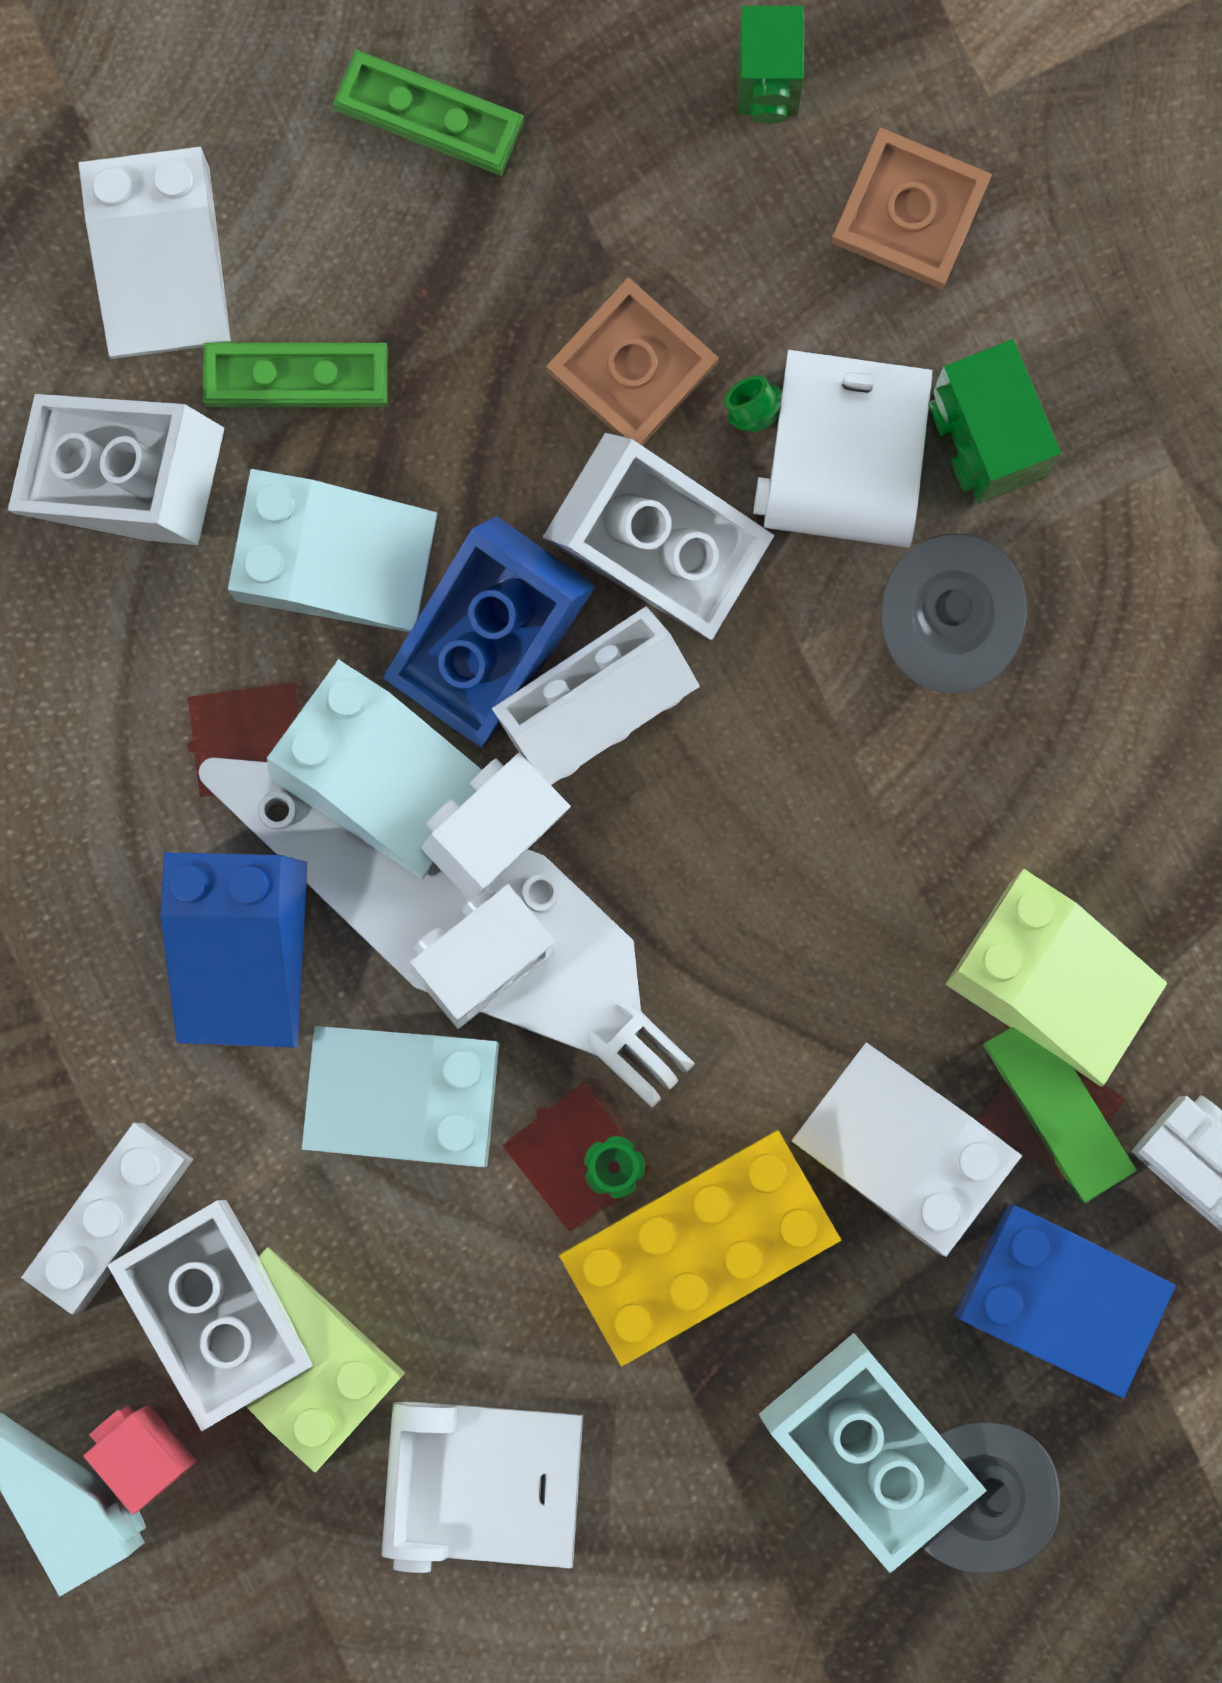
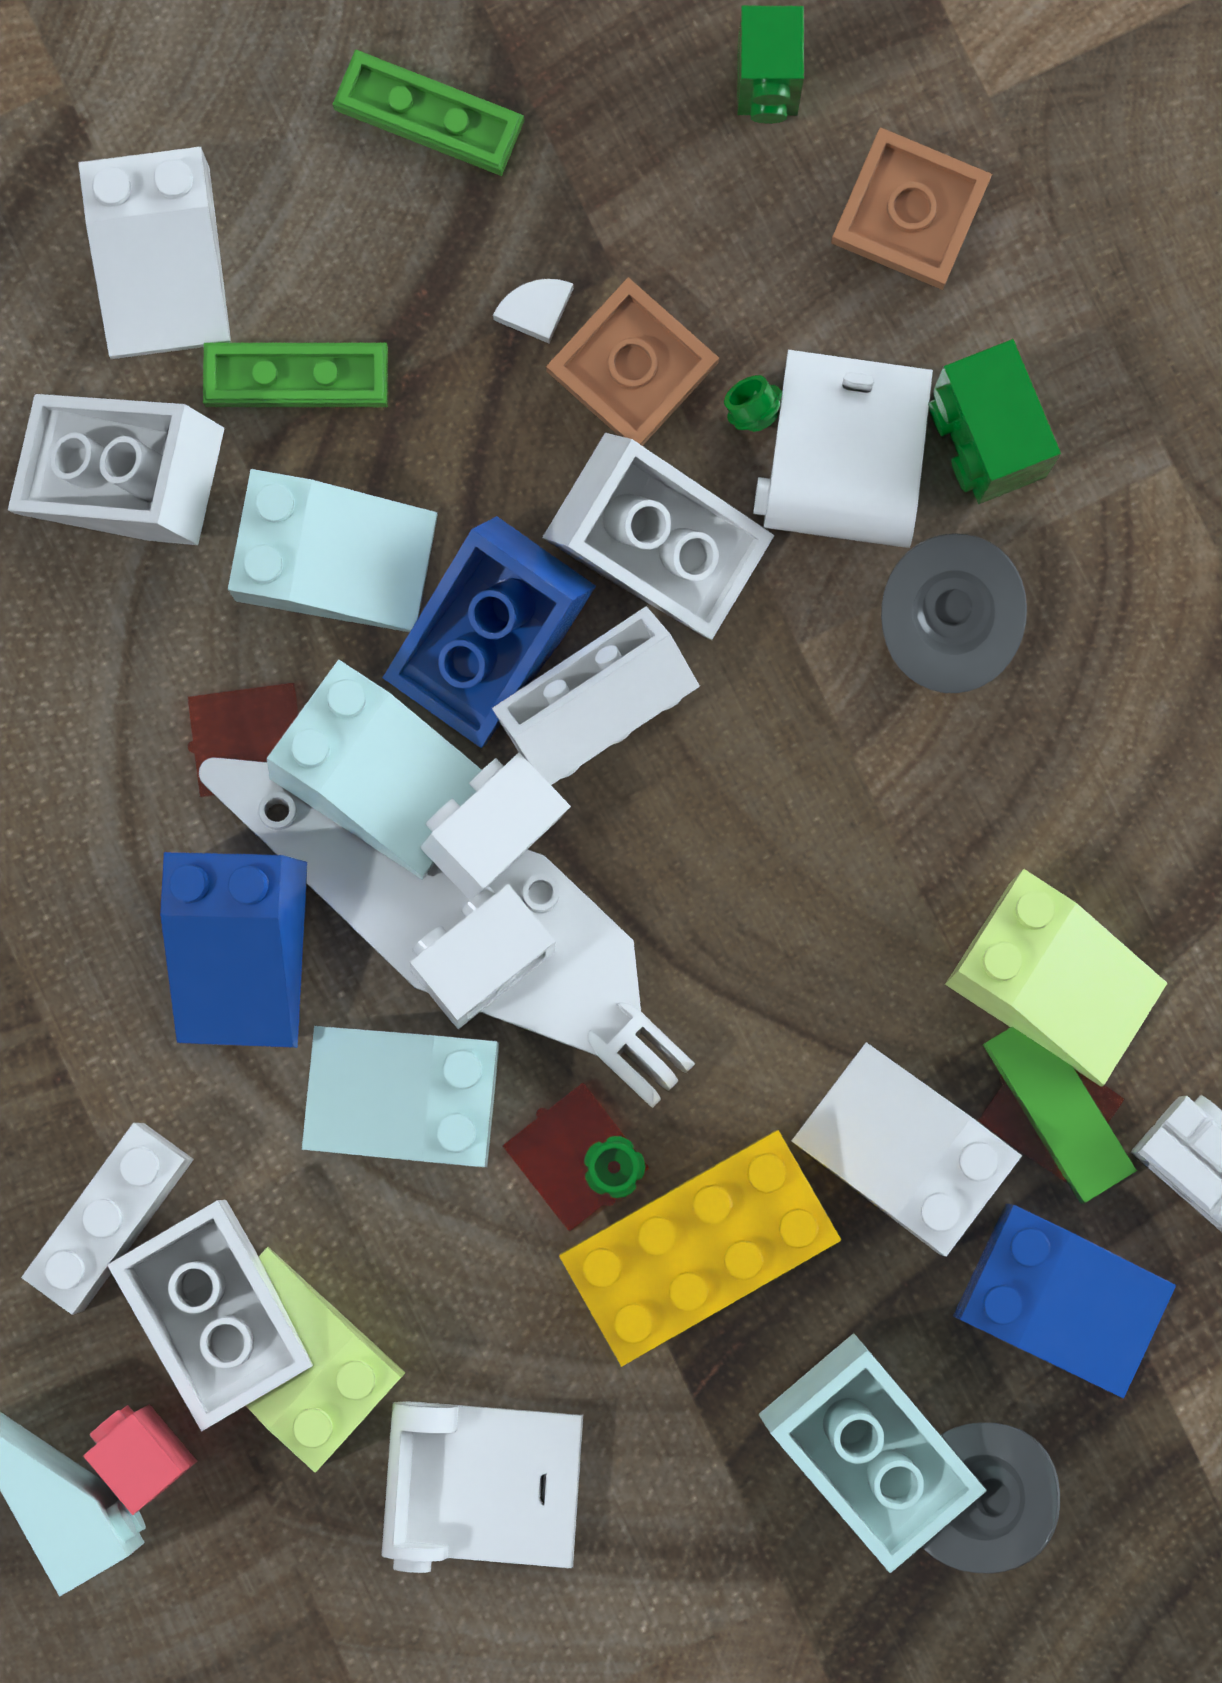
(535, 307): none -> white tile

